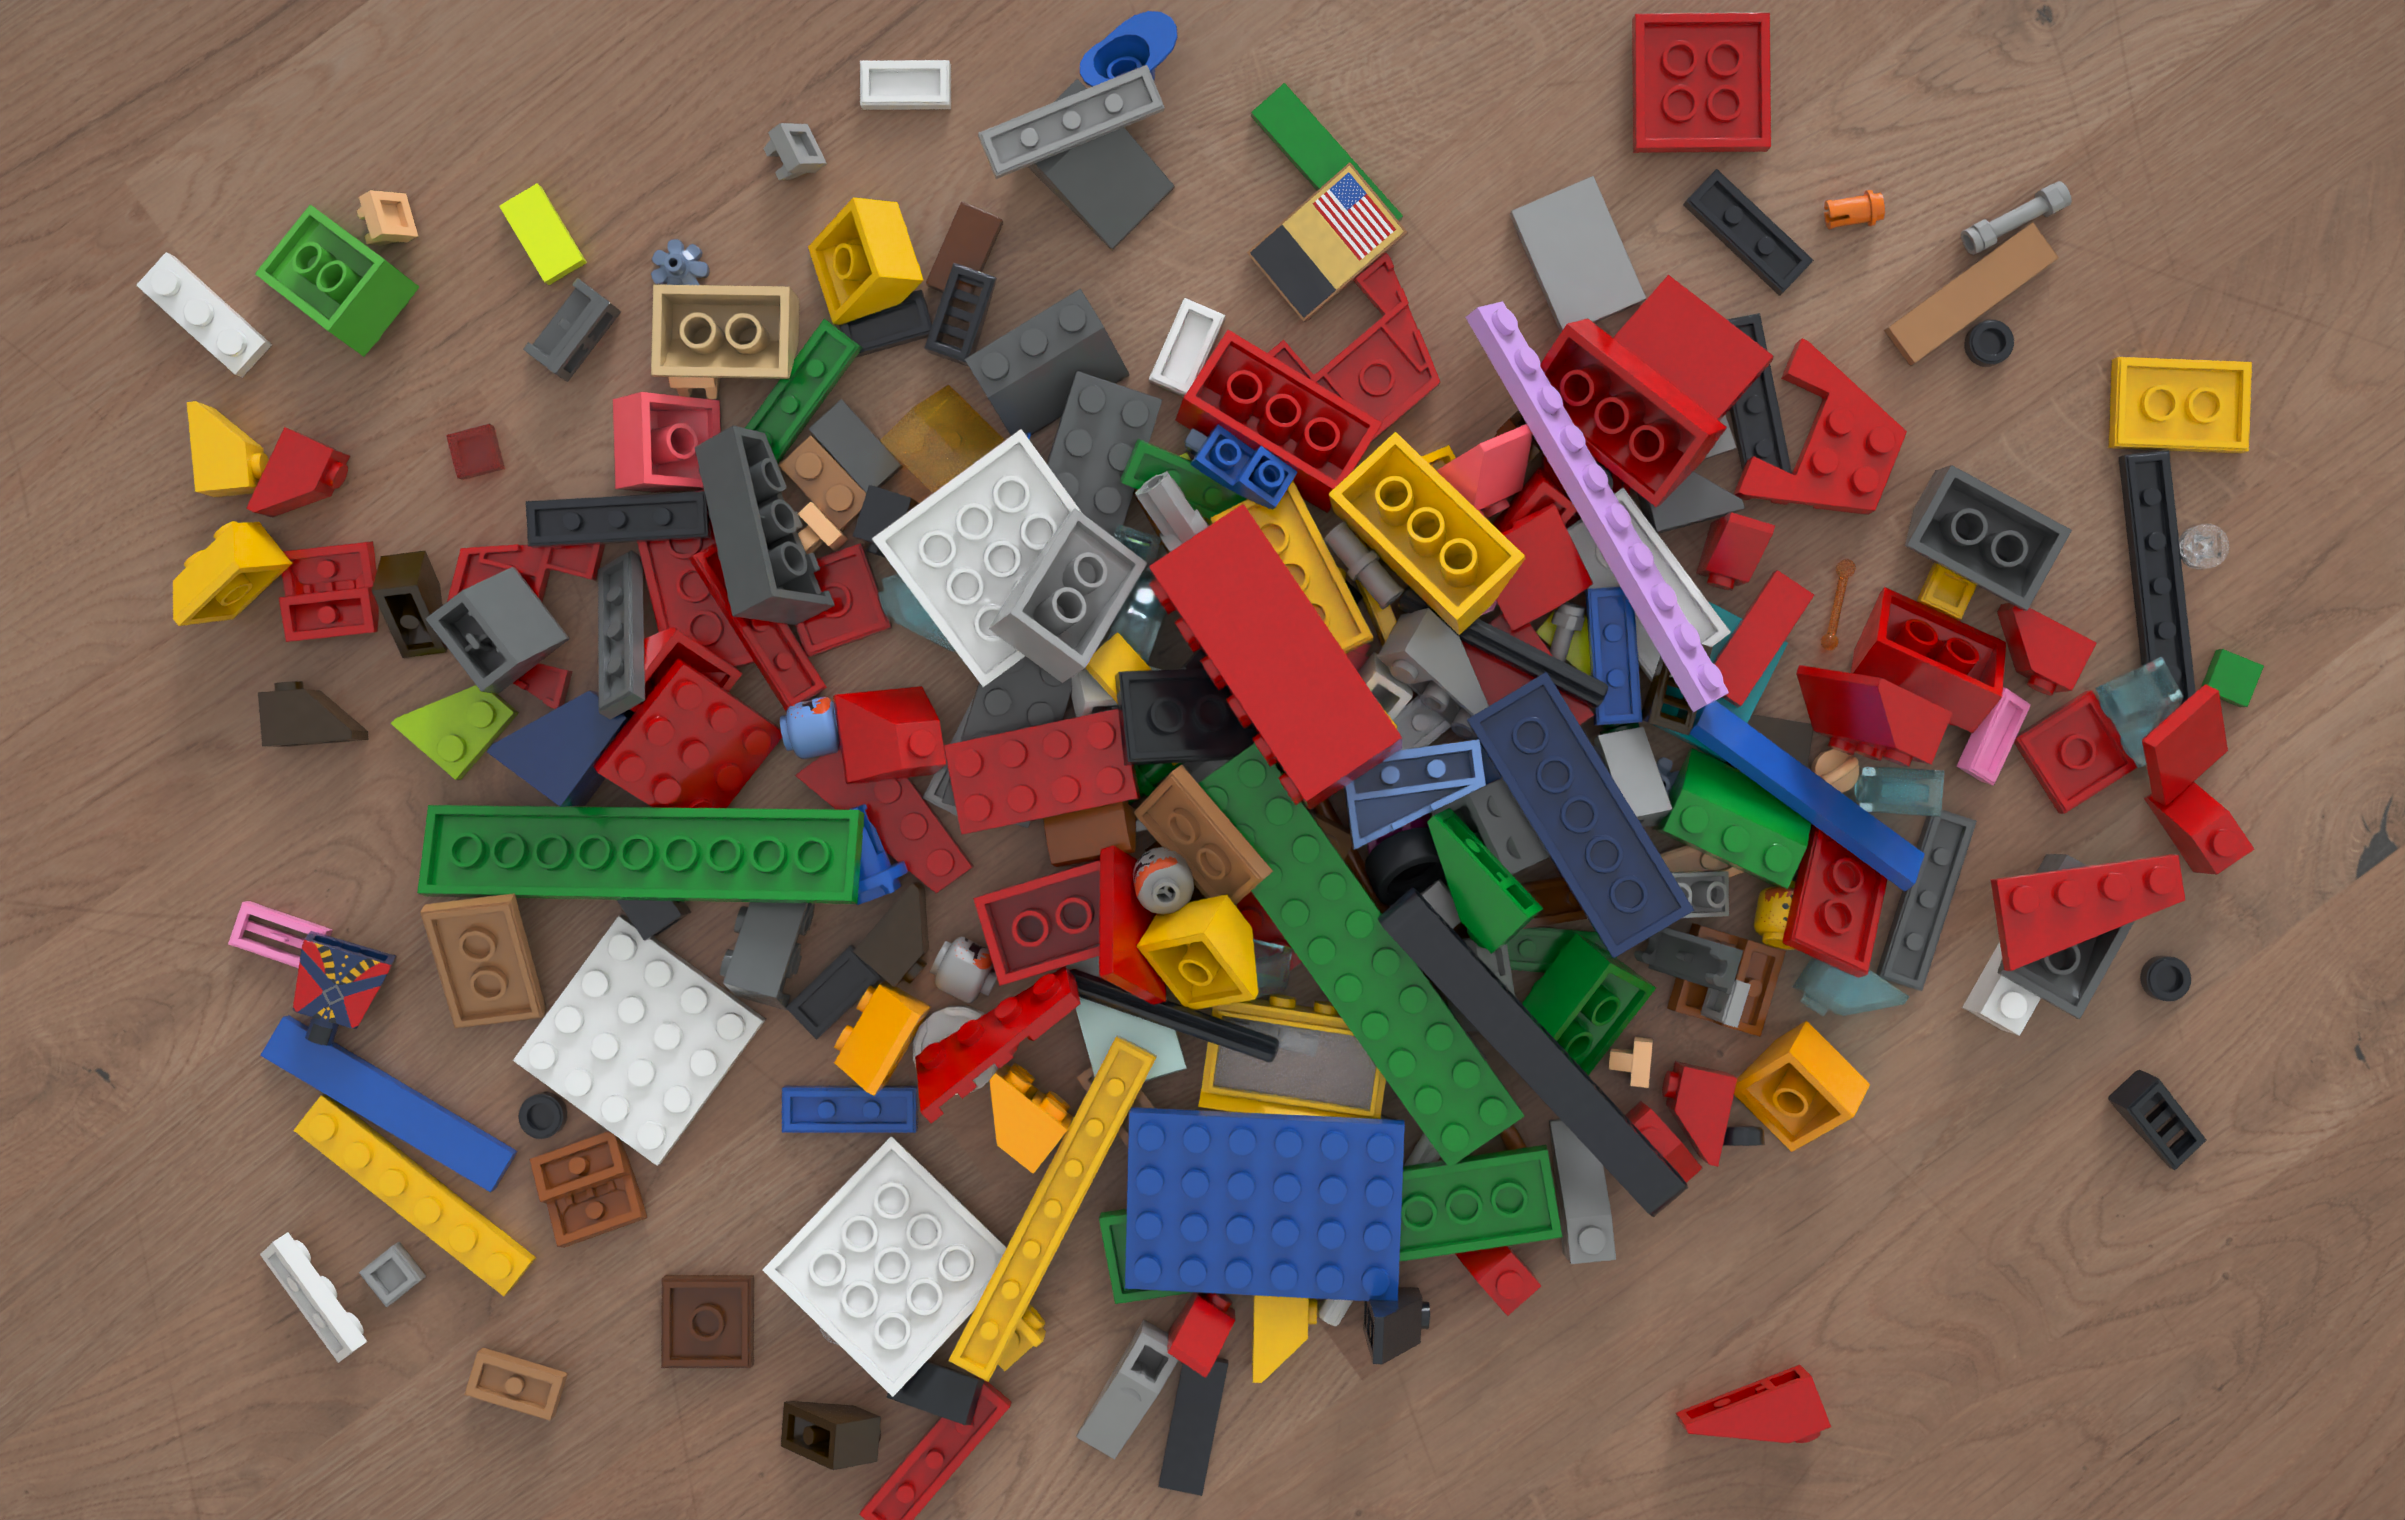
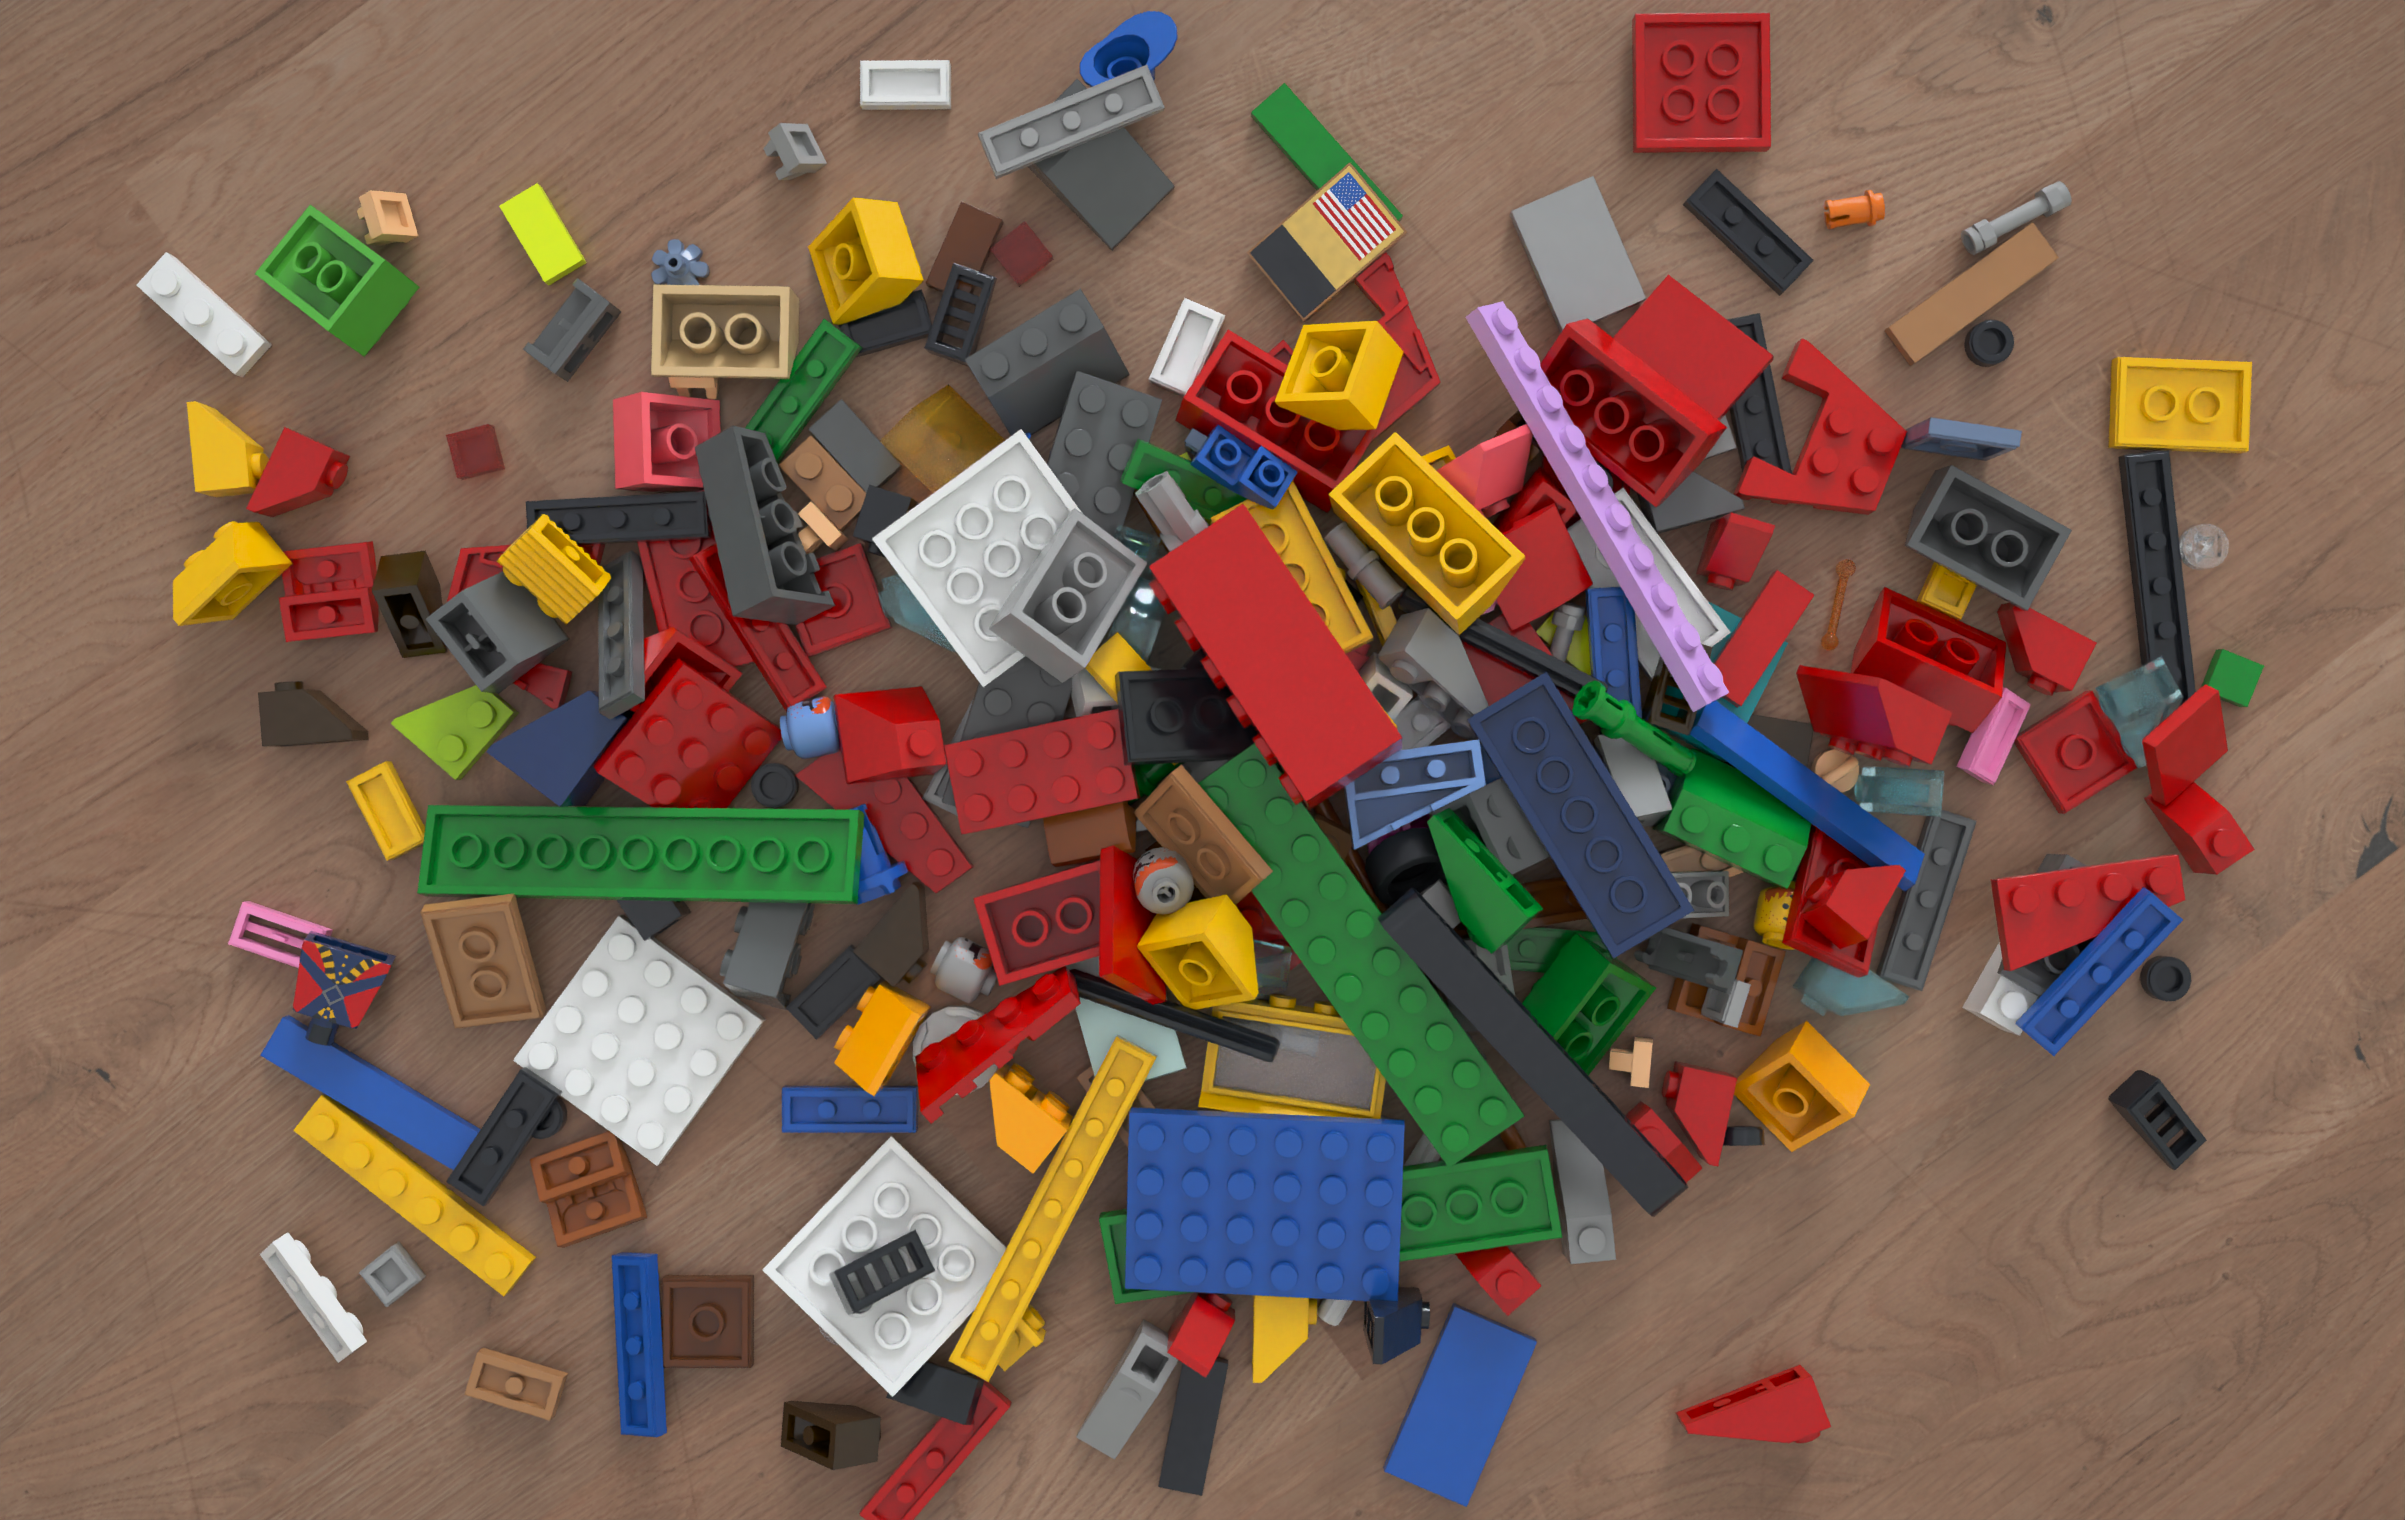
(388, 810): none -> yellow tile
(504, 1136): none -> black tile
(553, 570): none -> yellow brick
(639, 1344): none -> blue tile
(774, 785): none -> black tile
(845, 1290): none -> black slope
(1021, 253): none -> clear red tile
(1341, 374): none -> yellow slope
(1459, 1404): none -> blue tile
(1620, 720): none -> green pin
(1850, 902): none -> red slope
(1961, 439): none -> sand blue tile
(2099, 971): none -> blue tile

